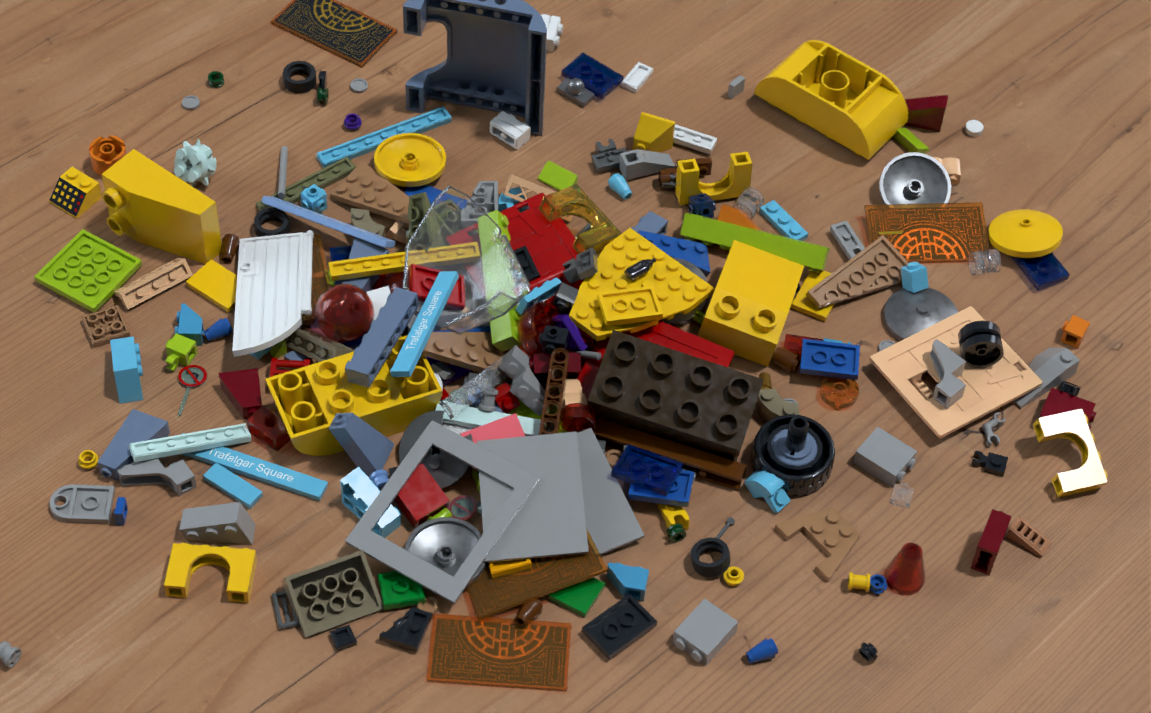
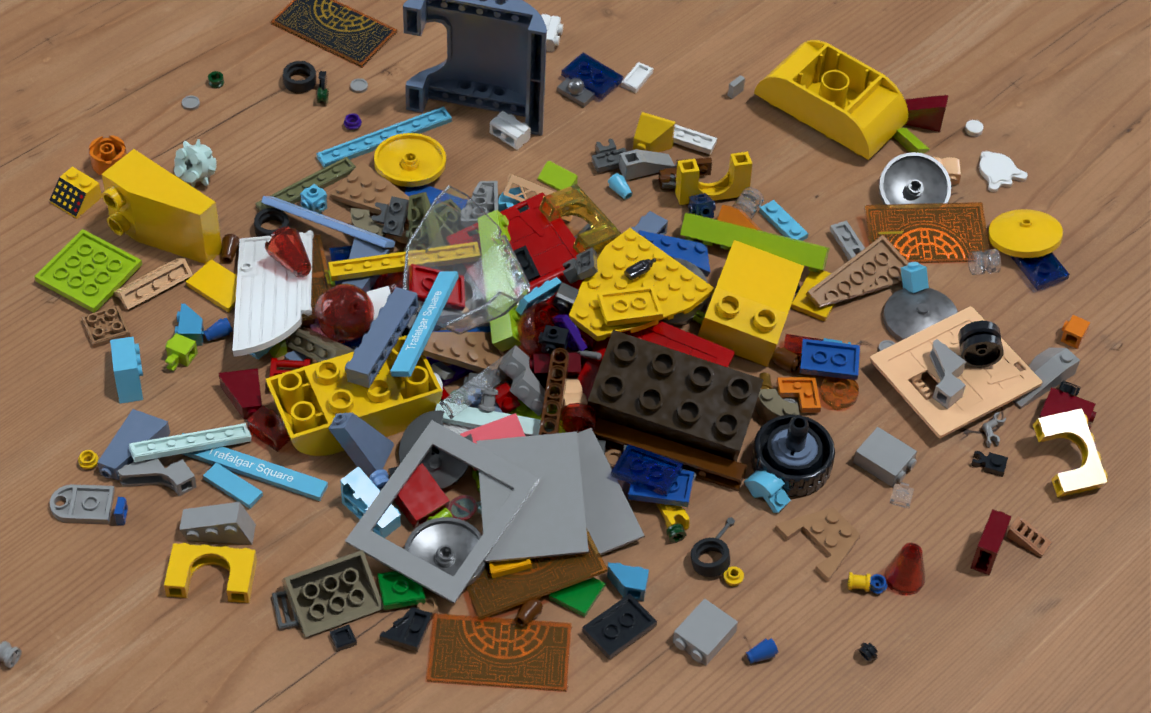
(191, 377): piece -> none
(283, 172): light grey bar -> none
(289, 251): none -> clear red cone
(392, 216): none -> dark grey plate
(802, 387): none -> orange plate
(999, 170): none -> white tile

